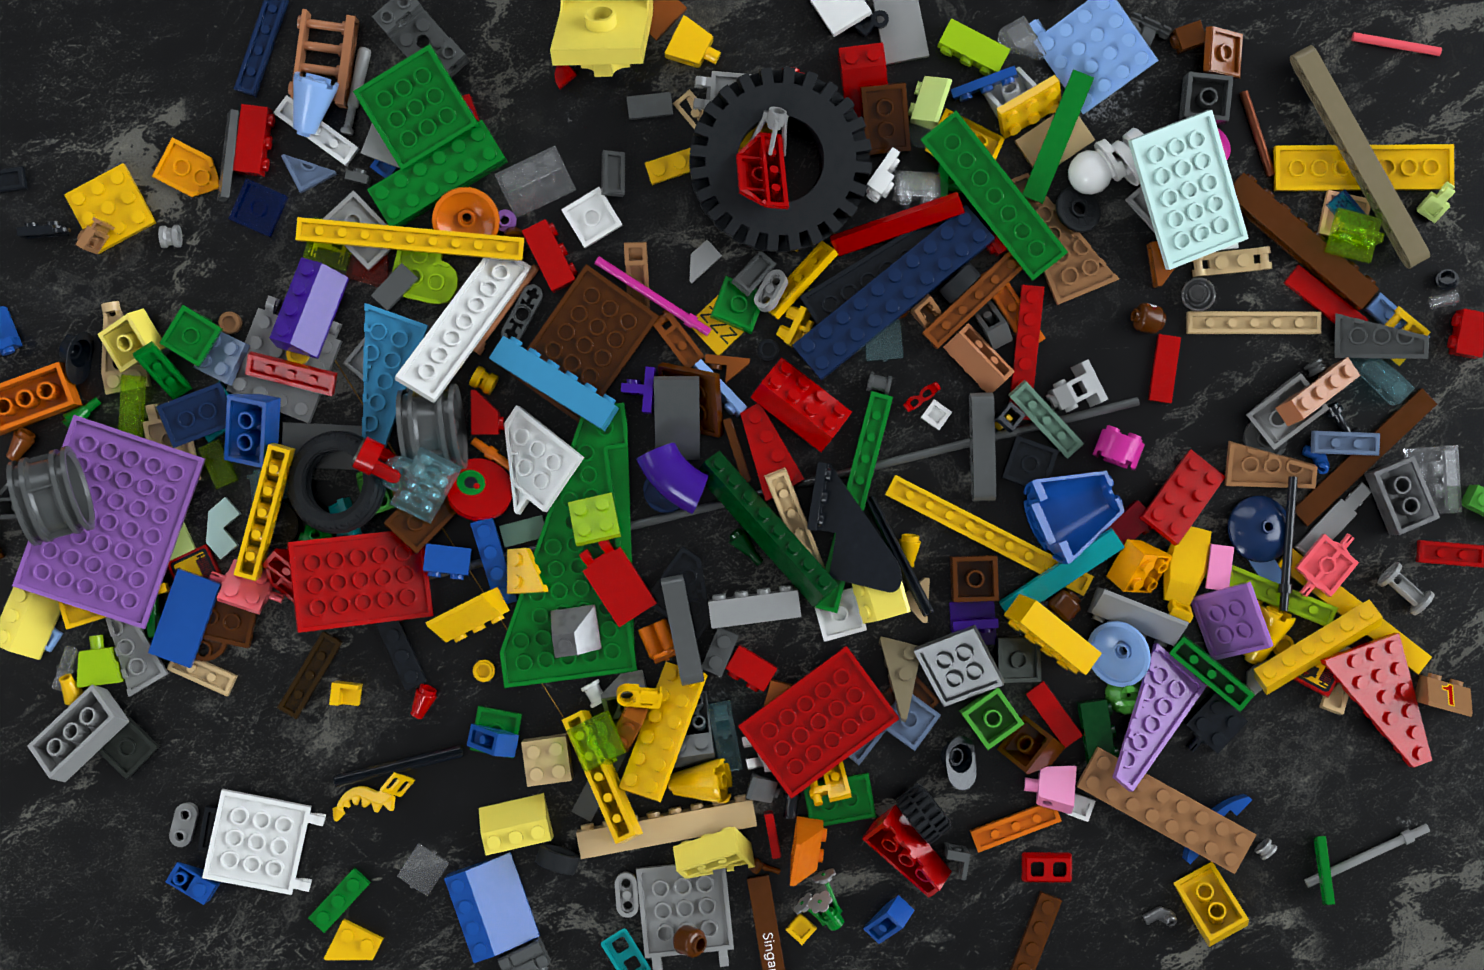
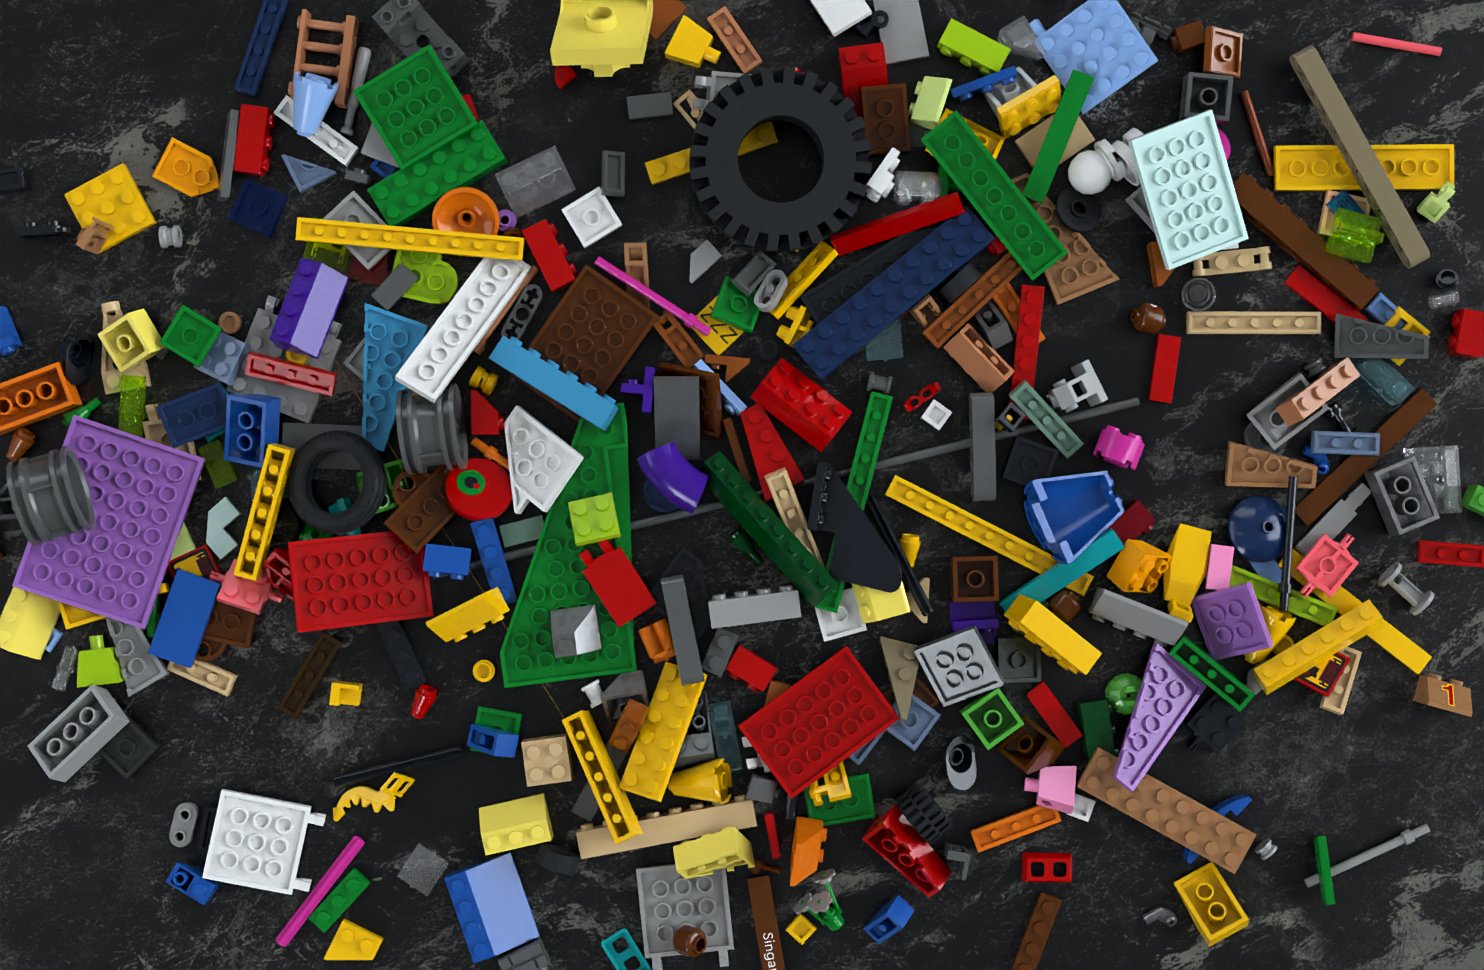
(69, 689): yellow cone -> none
(162, 370): green tile -> none
(320, 891): none -> dark pink axle
(418, 482): clear light blue plate -> none
(523, 572): yellow wing -> none
(596, 741): clear neon green bracket -> none
(626, 893): light grey plate -> none
(641, 697): yellow piece -> none
(734, 40): none -> nougat plate
(763, 175): red wedge -> none
(775, 119): light grey plant -> none
(1114, 664): light blue dish -> none
(1182, 497): red plate -> none
(1382, 686): wing -> none

